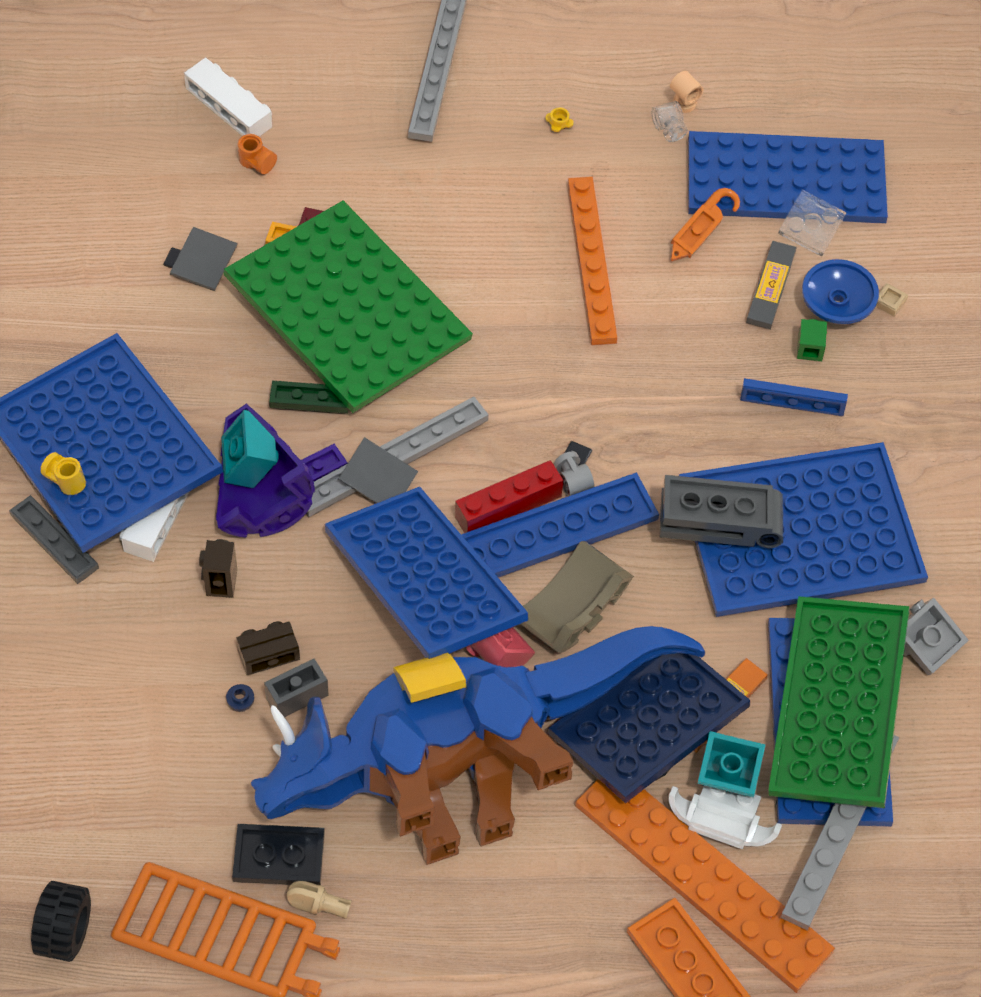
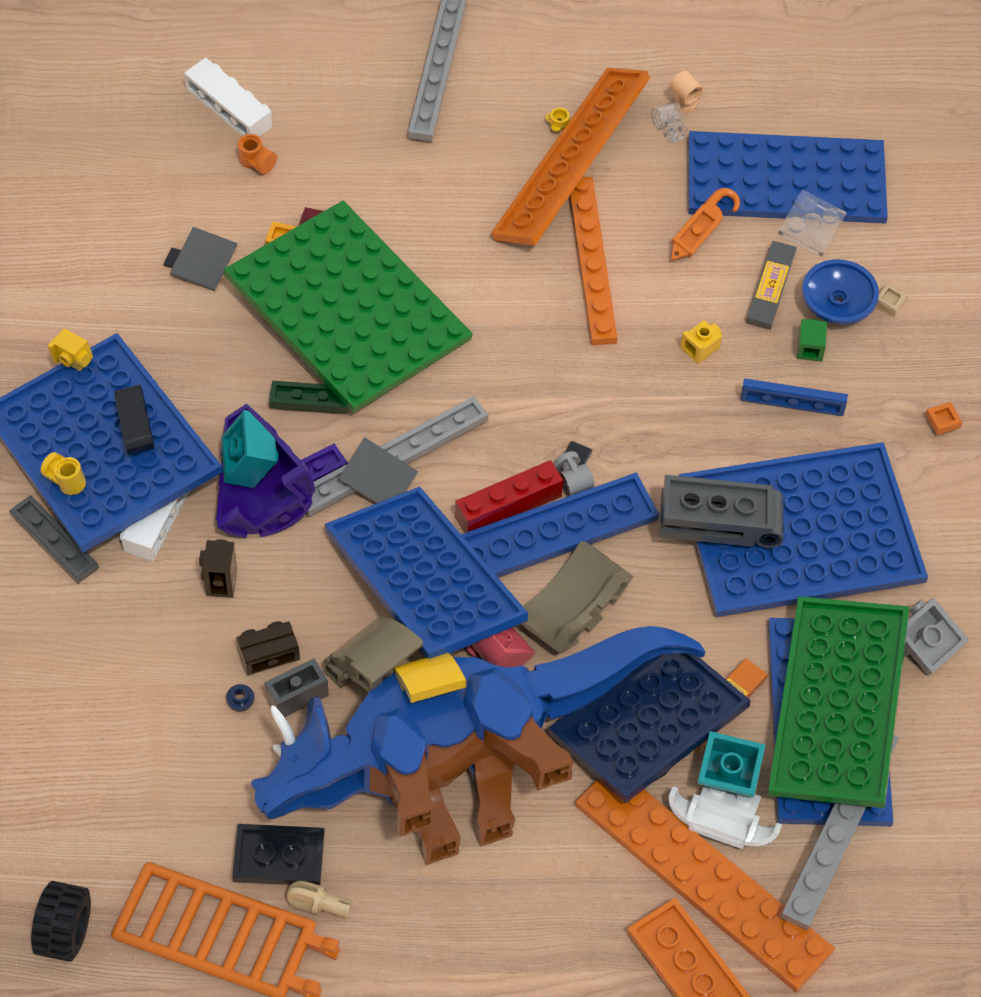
(70, 350): none -> yellow brick
(134, 419): none -> black beam
(371, 654): none -> dark tan panel
(570, 156): none -> orange plate
(701, 341): none -> yellow brick
(943, 418): none -> orange plate

